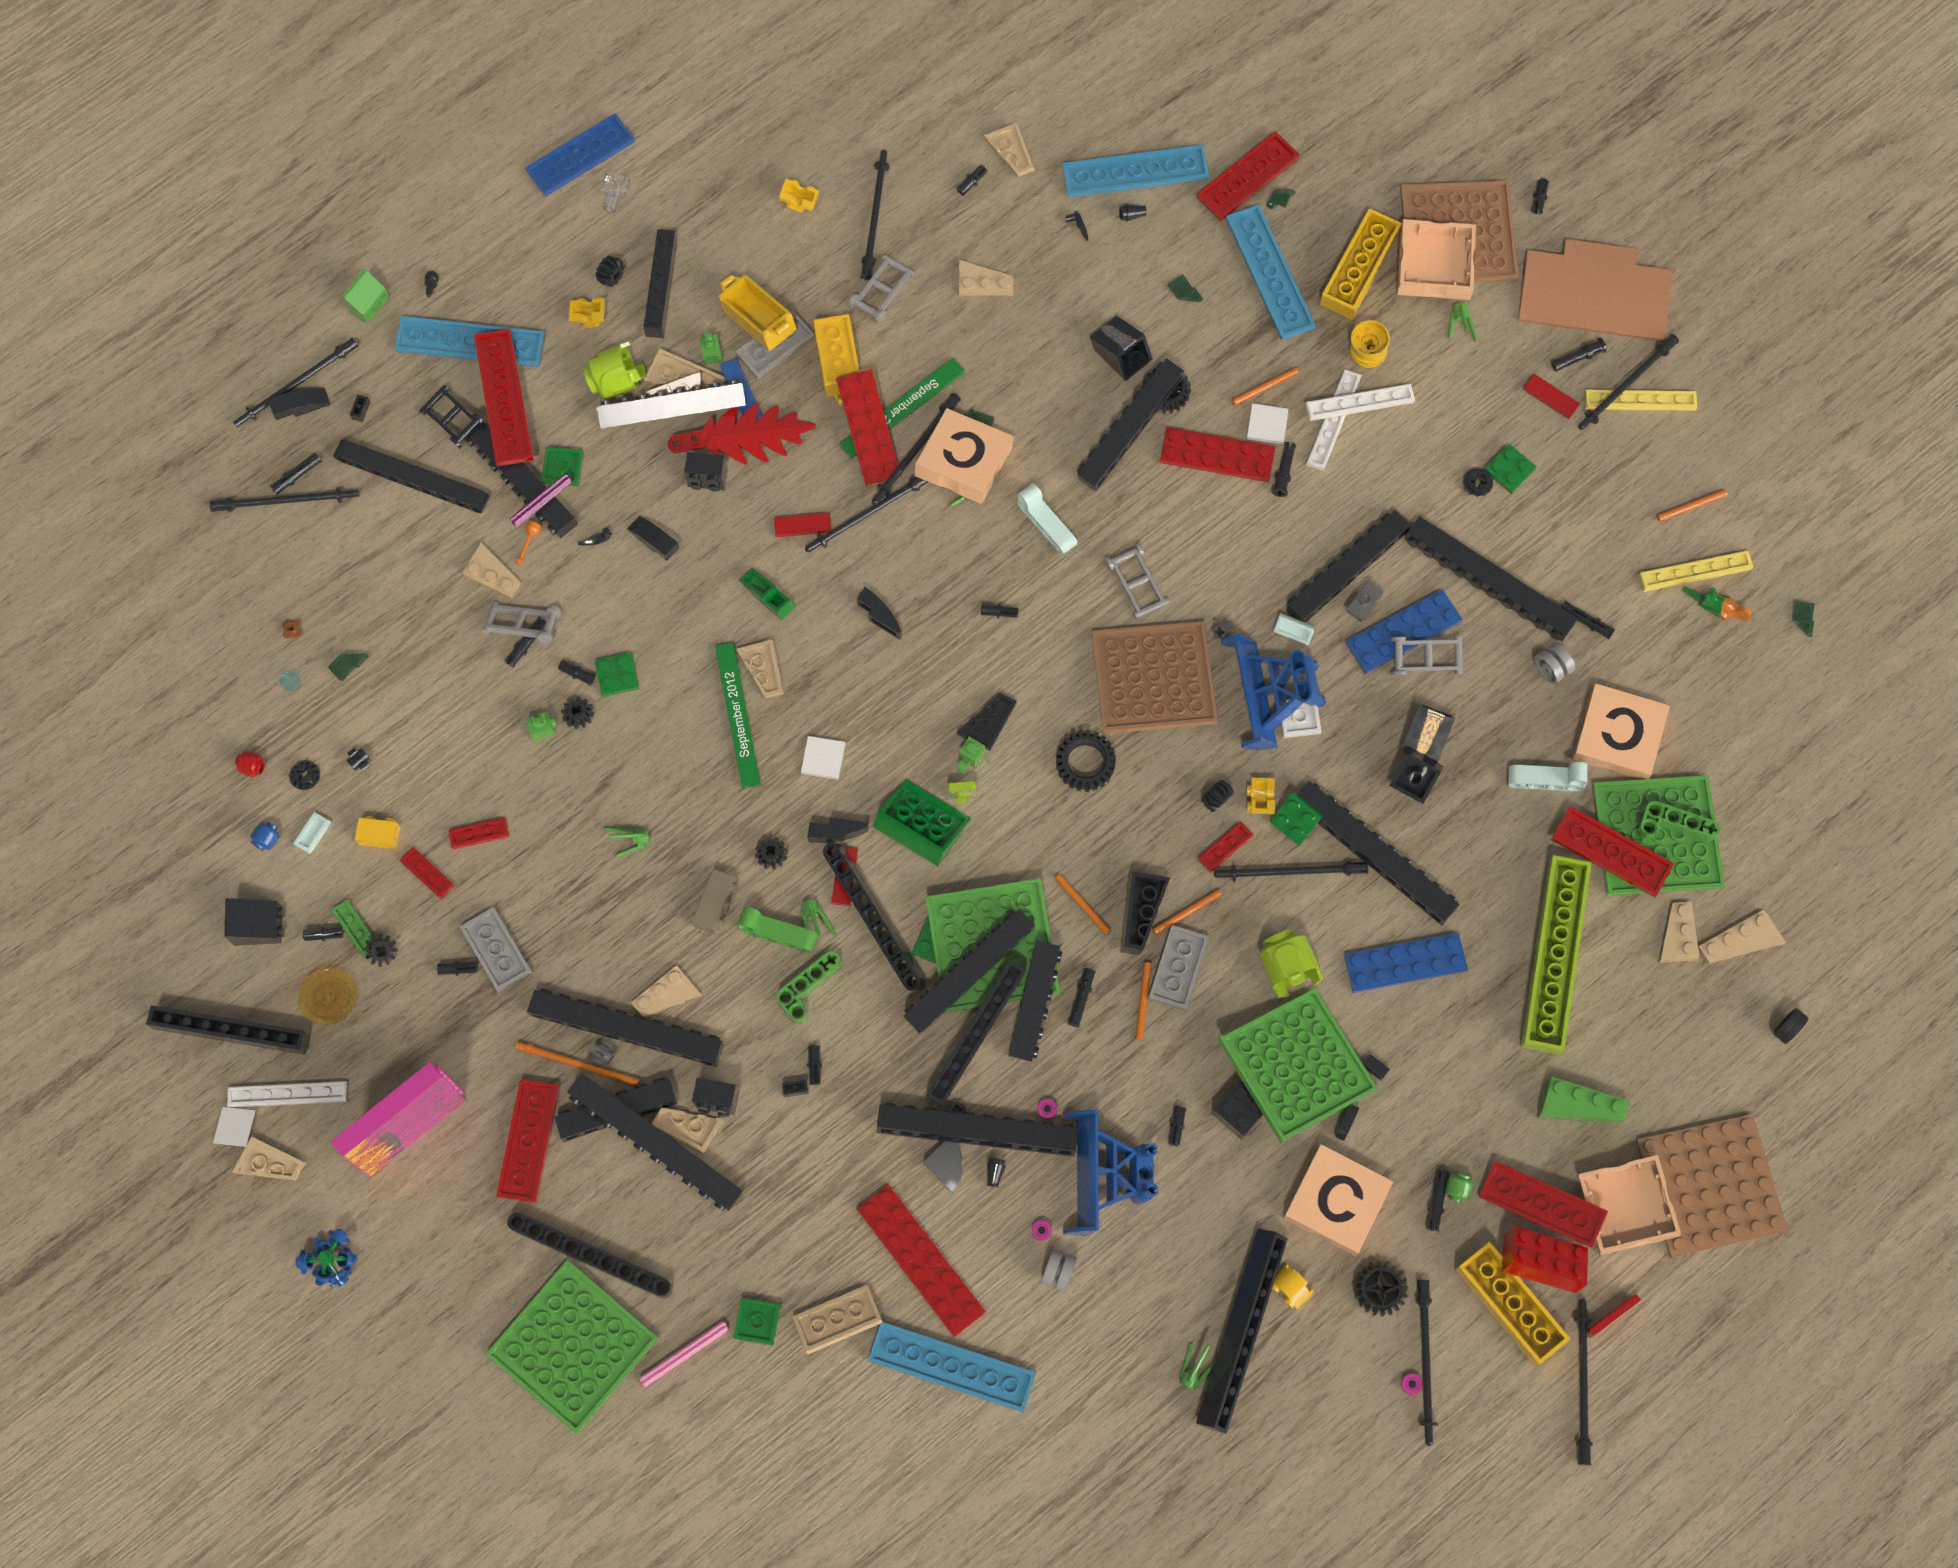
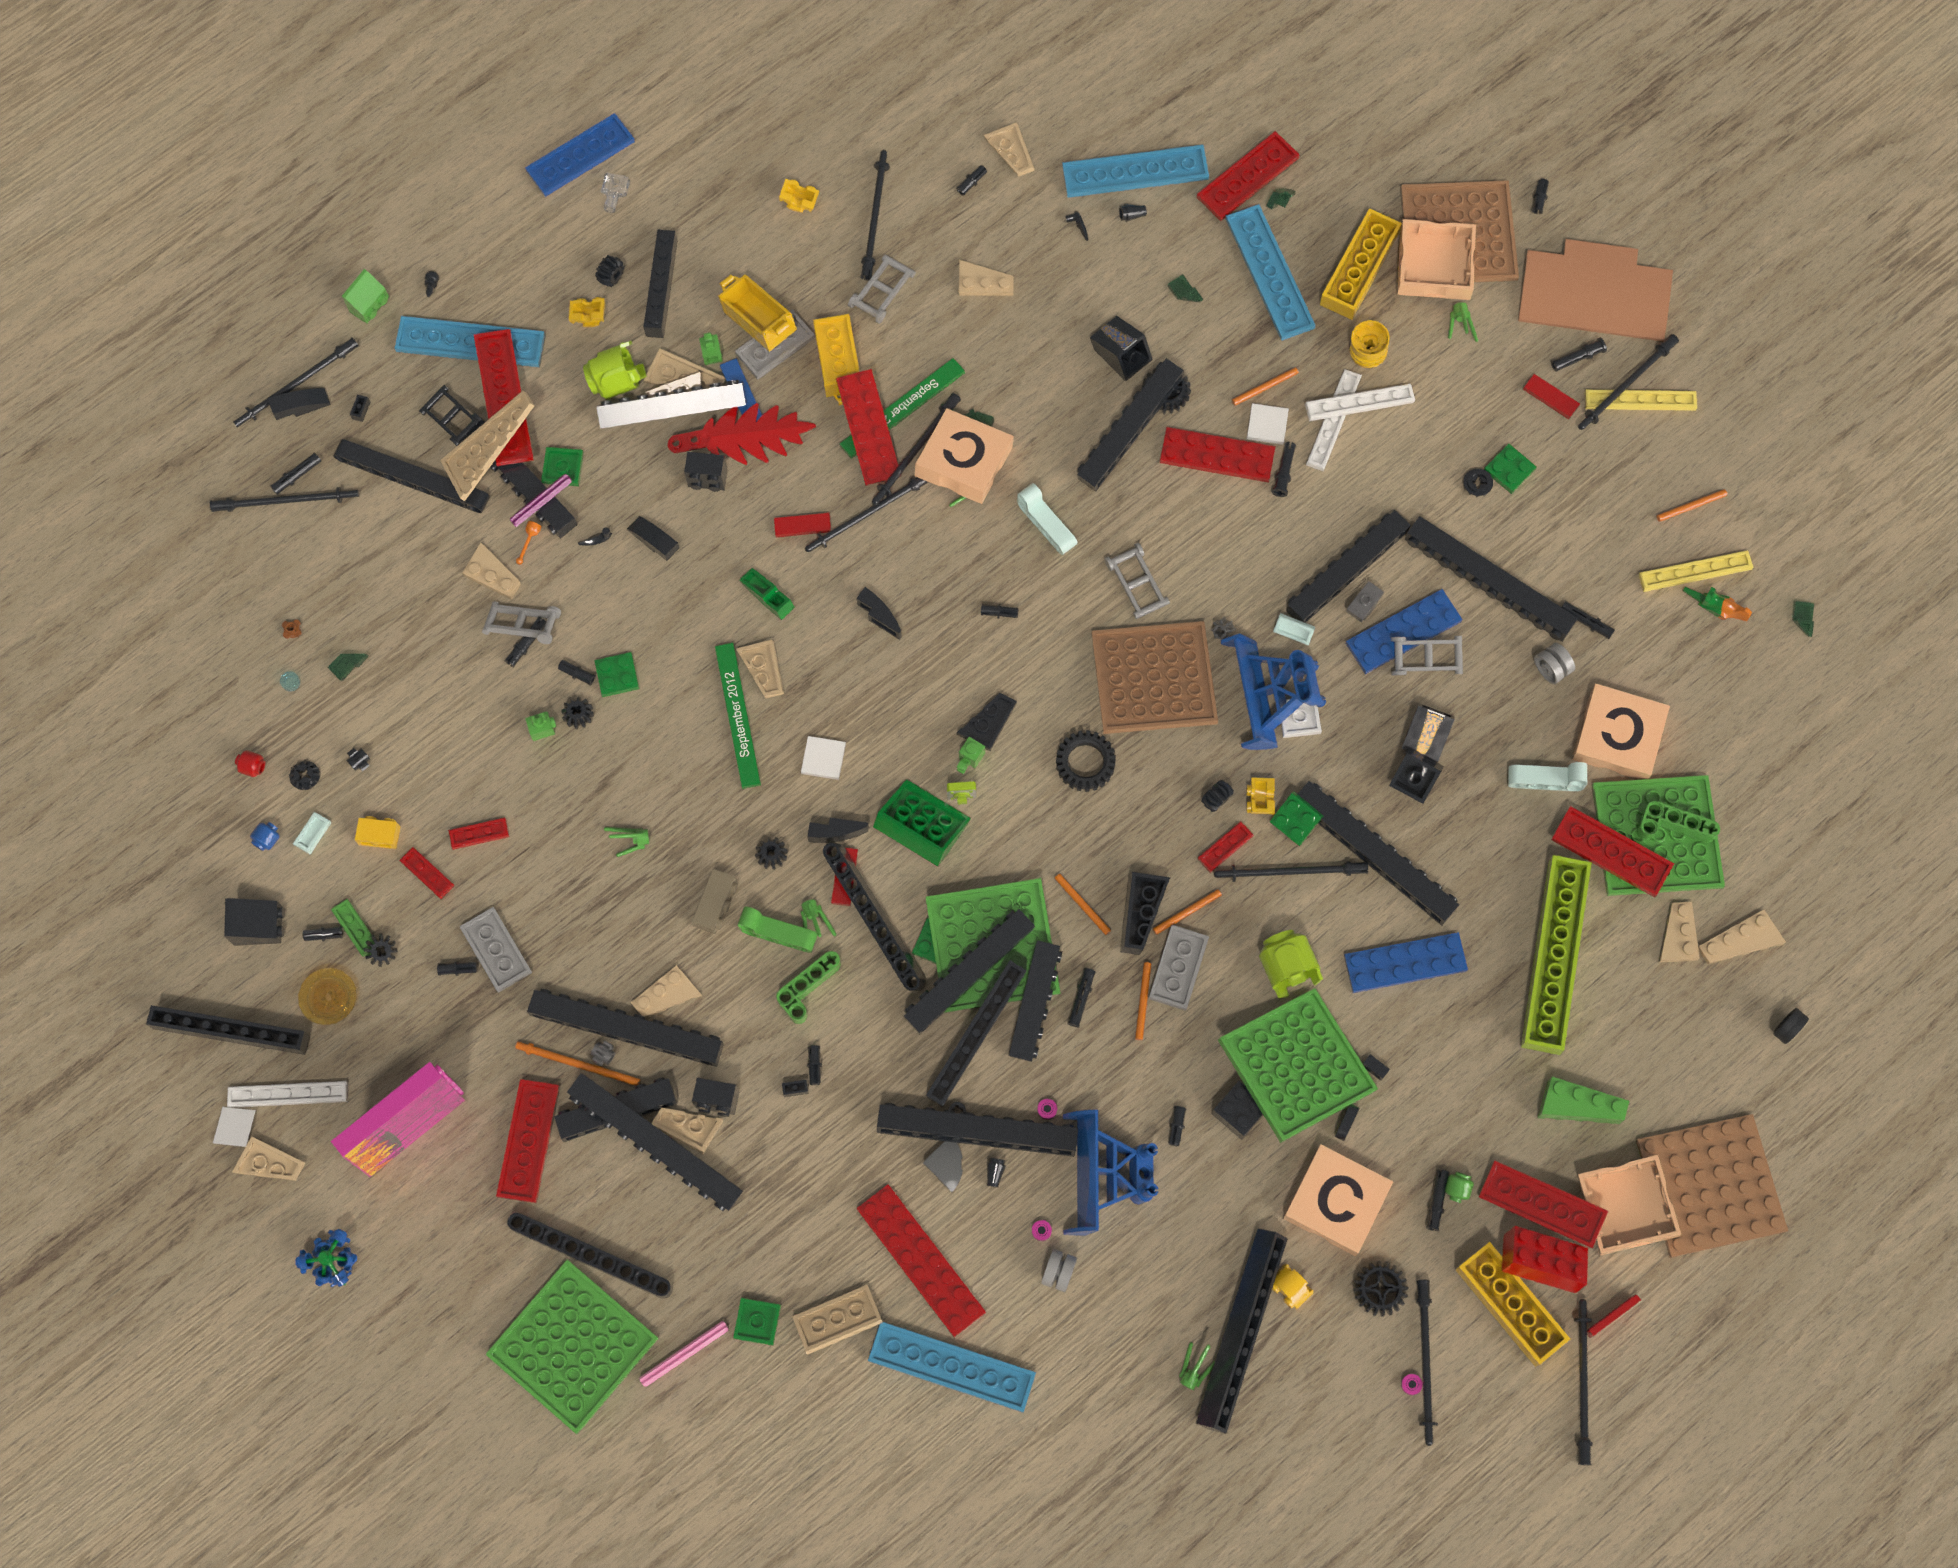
(475, 455): none -> tan wing

